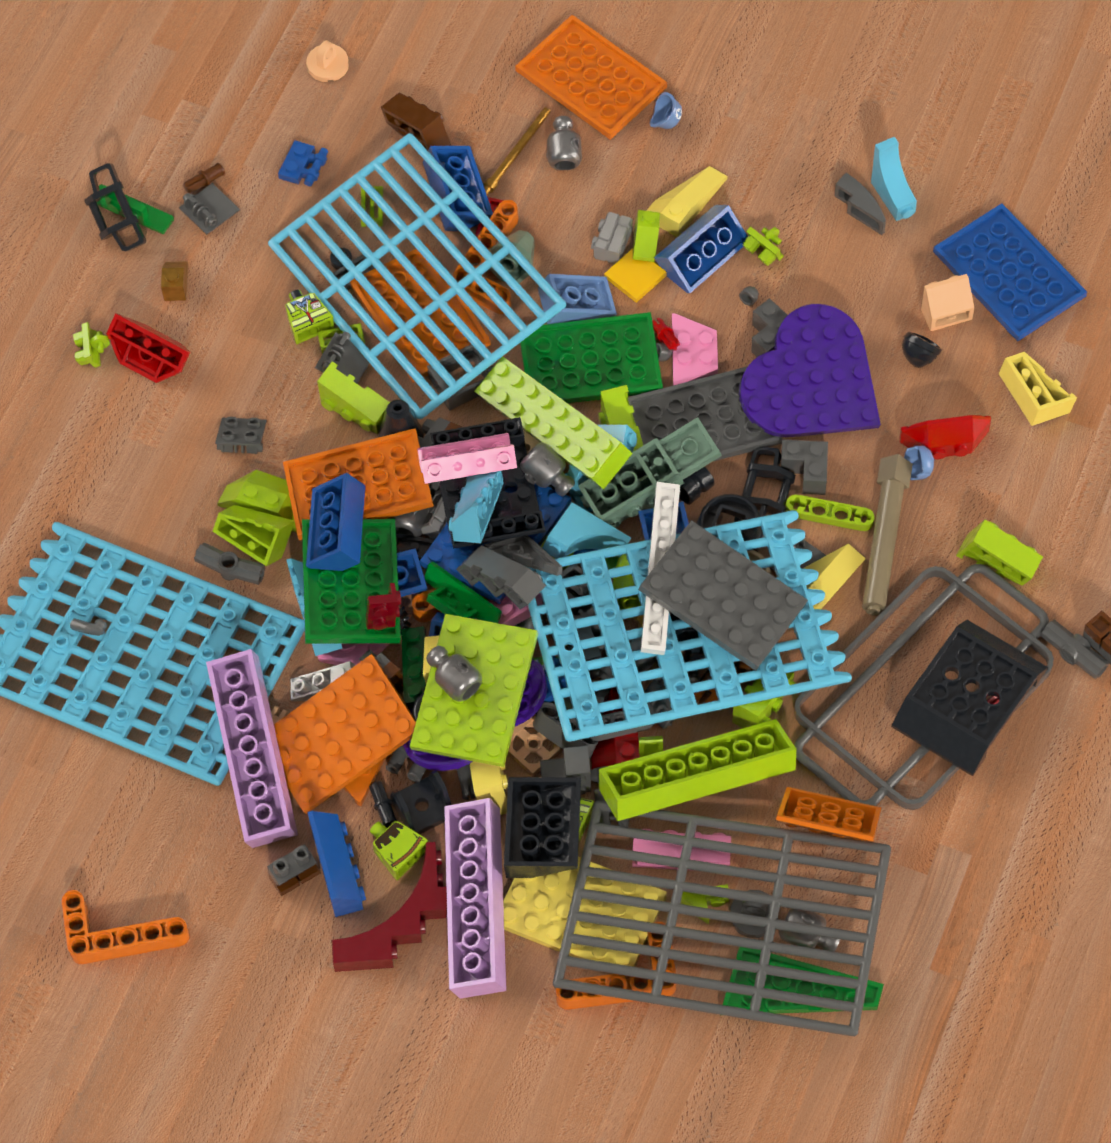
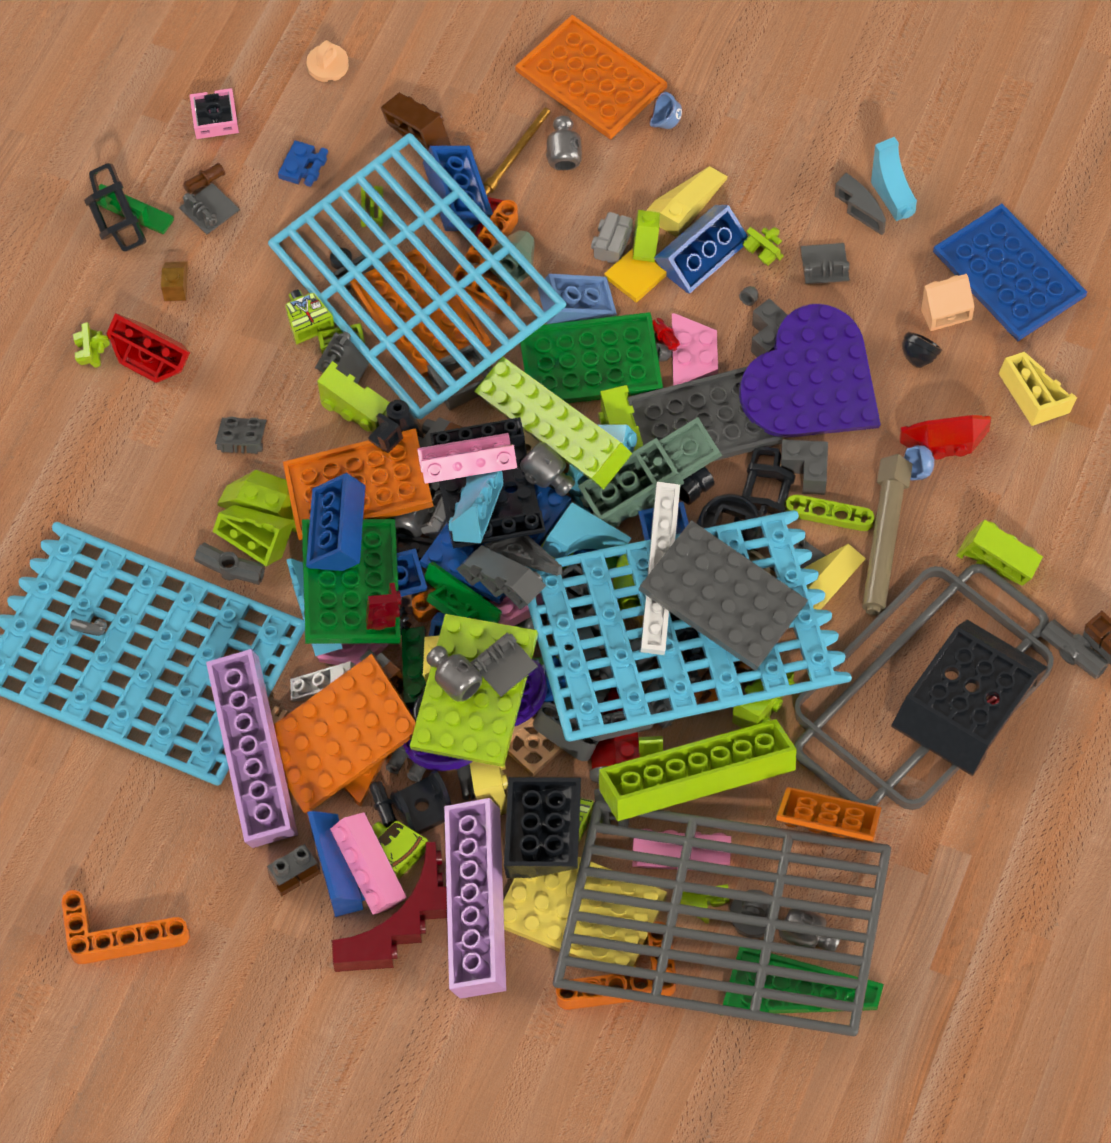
(214, 114): none -> piece
(368, 863): none -> bright pink brick
(386, 434): none -> black panel
(504, 664): none -> dark grey hinge
(574, 765): dark grey brick -> none
(825, 263): none -> dark grey hinge

